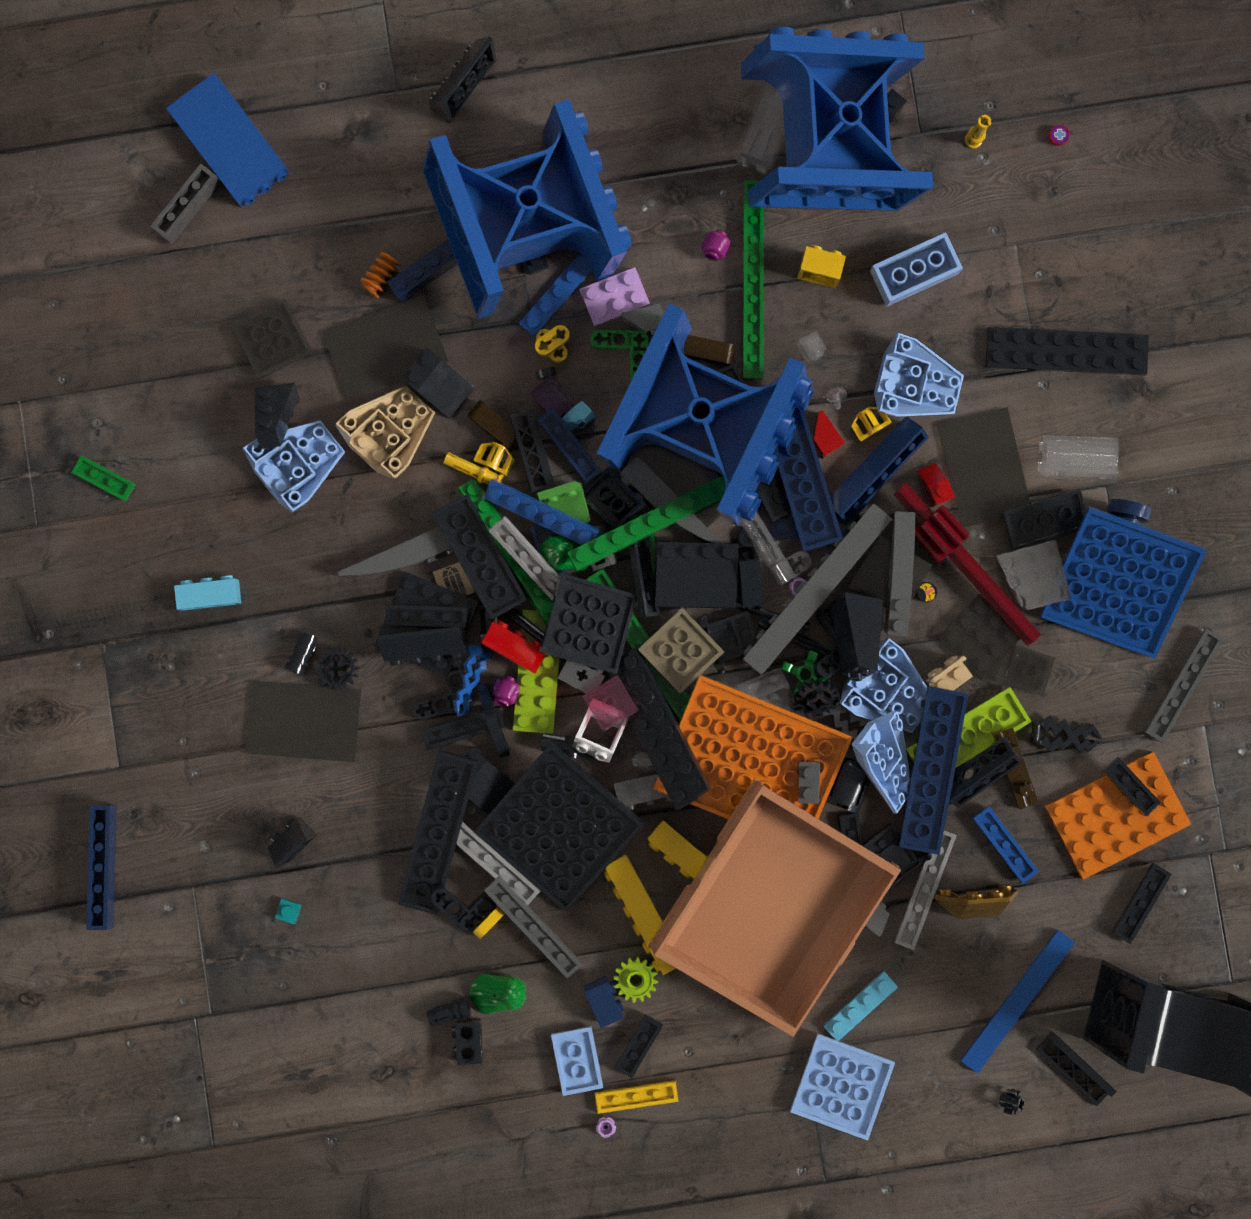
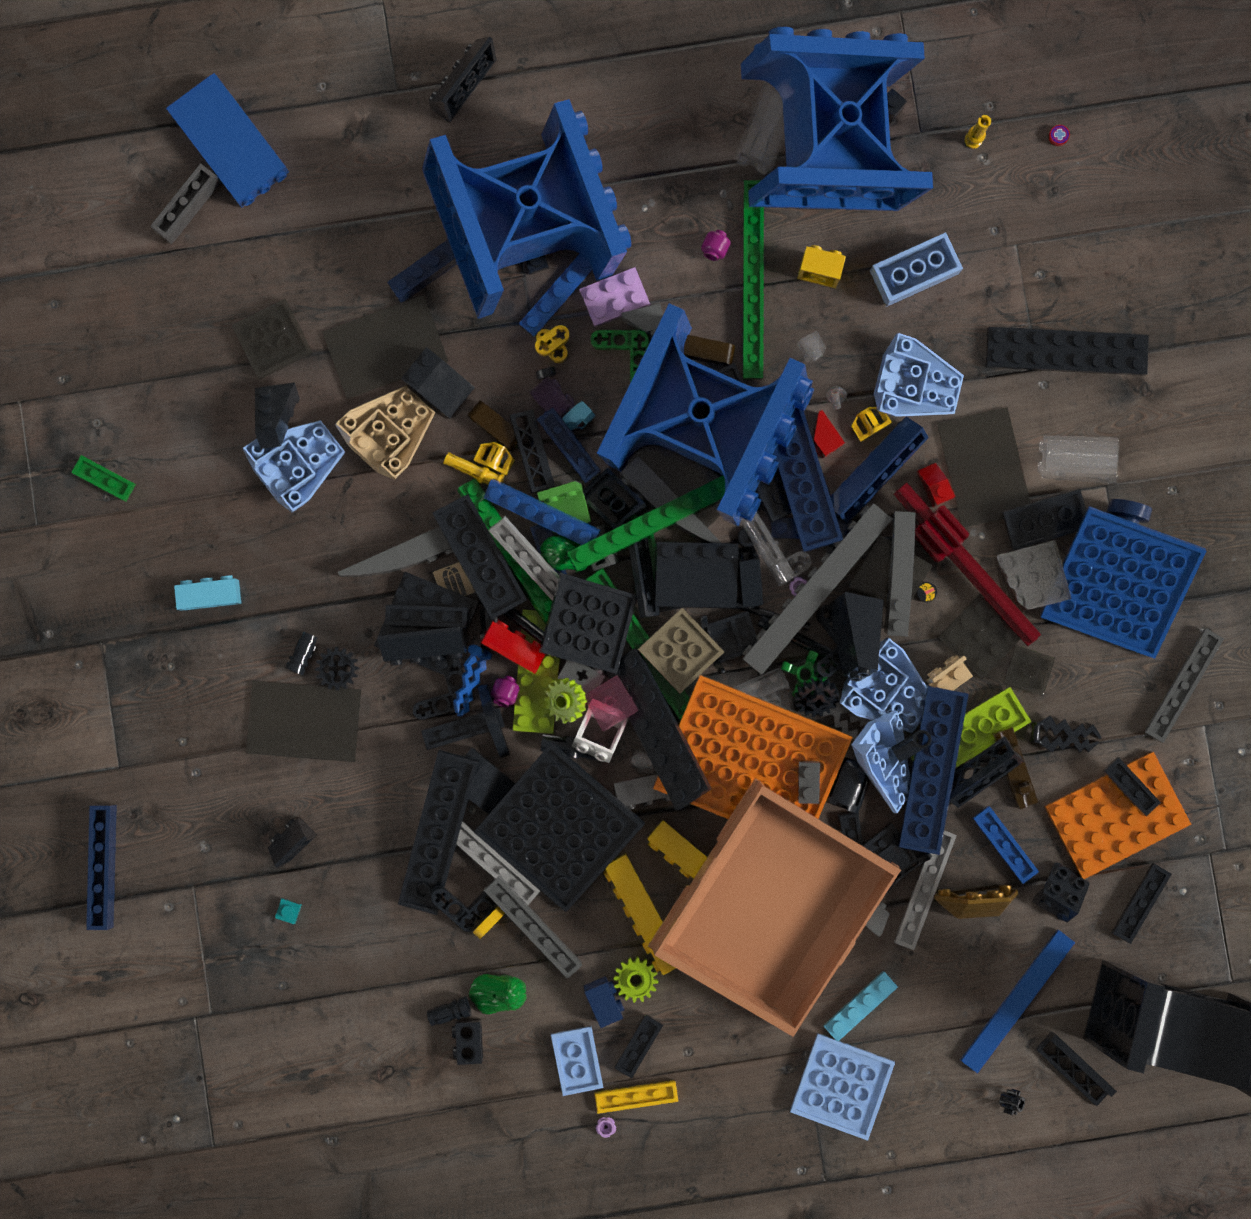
(379, 274): orange piece -> none
(565, 700): none -> lime gear
(909, 746): none -> black piece
(1062, 893): none -> black bracket

